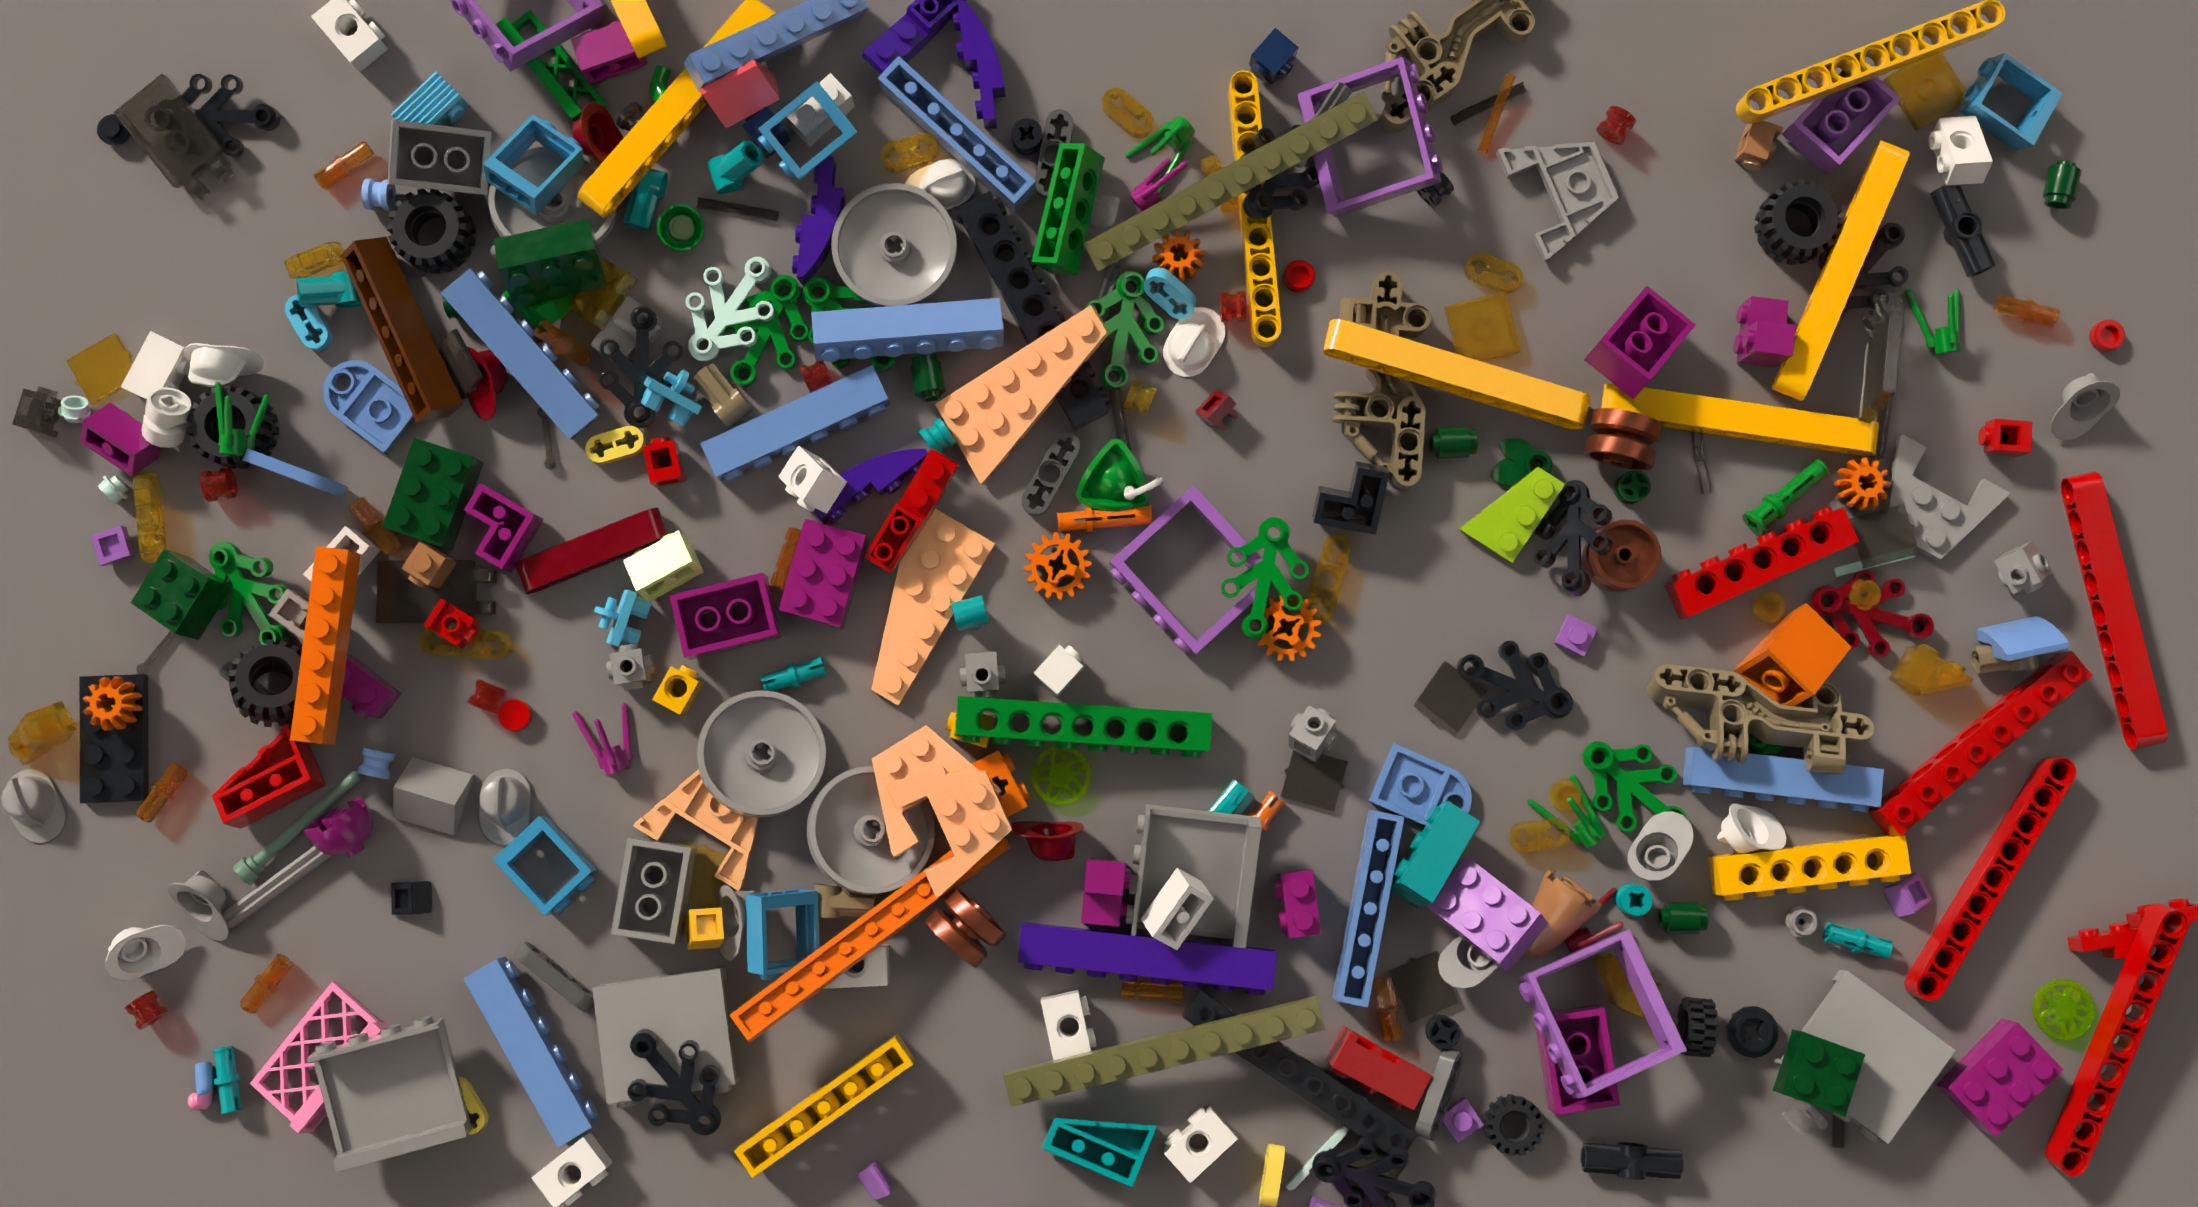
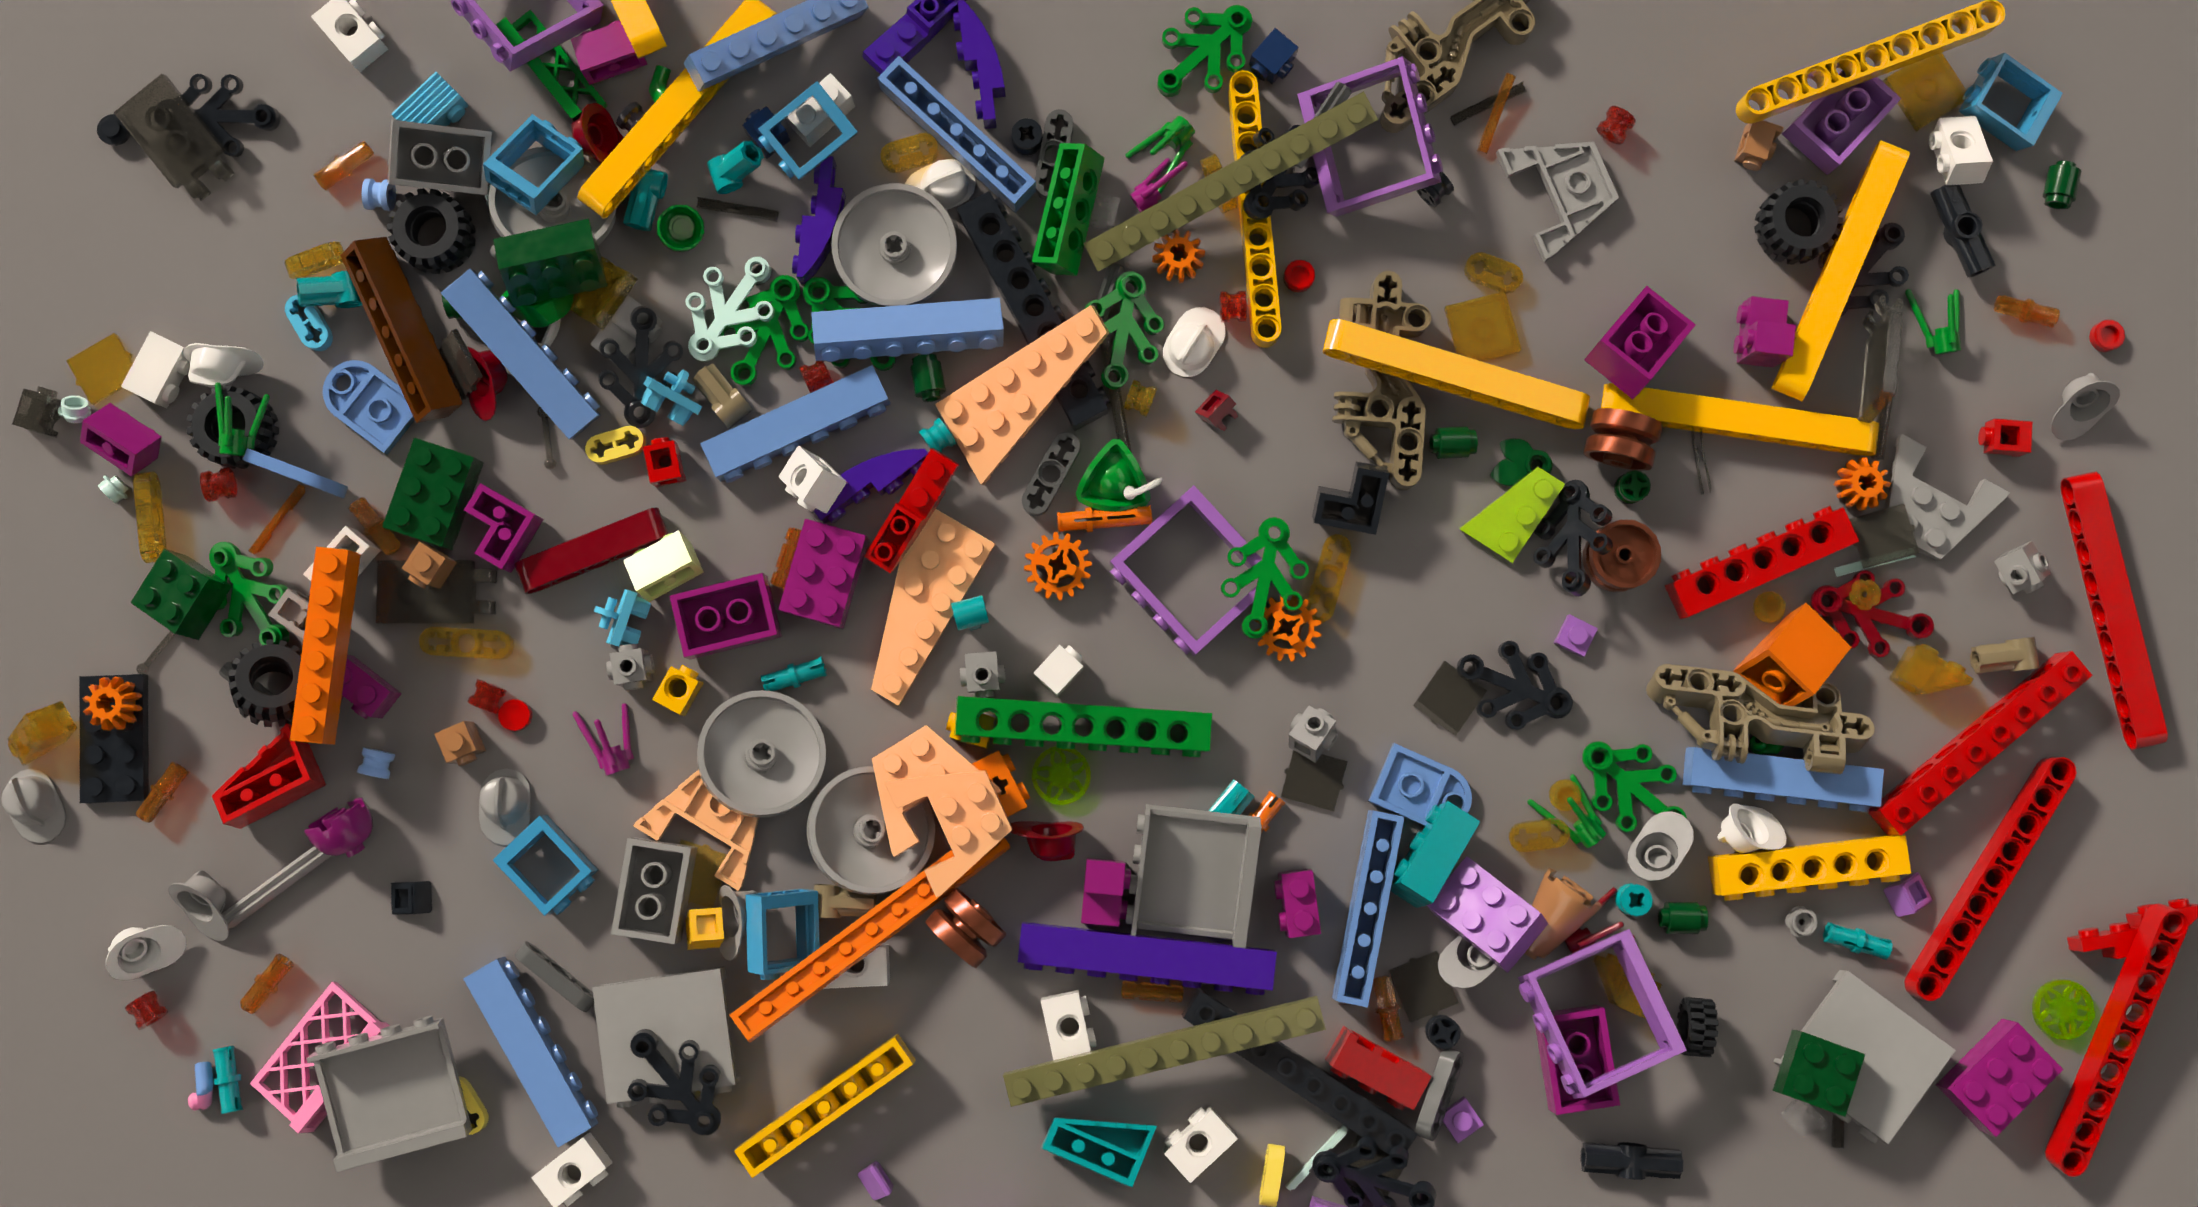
(112, 546): medium lavender plate -> none
(166, 417): white wheel -> none
(250, 868): sand green piece -> none
(288, 505): none -> clear orange piece
(431, 795): light grey slope -> none
(441, 618): red brick -> none
(460, 743): none -> medium nougat brick
(563, 343): clear orange axle -> none
(741, 93): coral slope -> none
(1132, 107): clear yellow beam -> none
(1170, 293): medium azure beam -> none
(1177, 909): white brick -> none
(1208, 46): none -> green plant
(1532, 1130): black tyre -> none
(1766, 1030): black gear -> none
(1775, 505): green pin -> none
(2022, 638): medium blue slope -> none

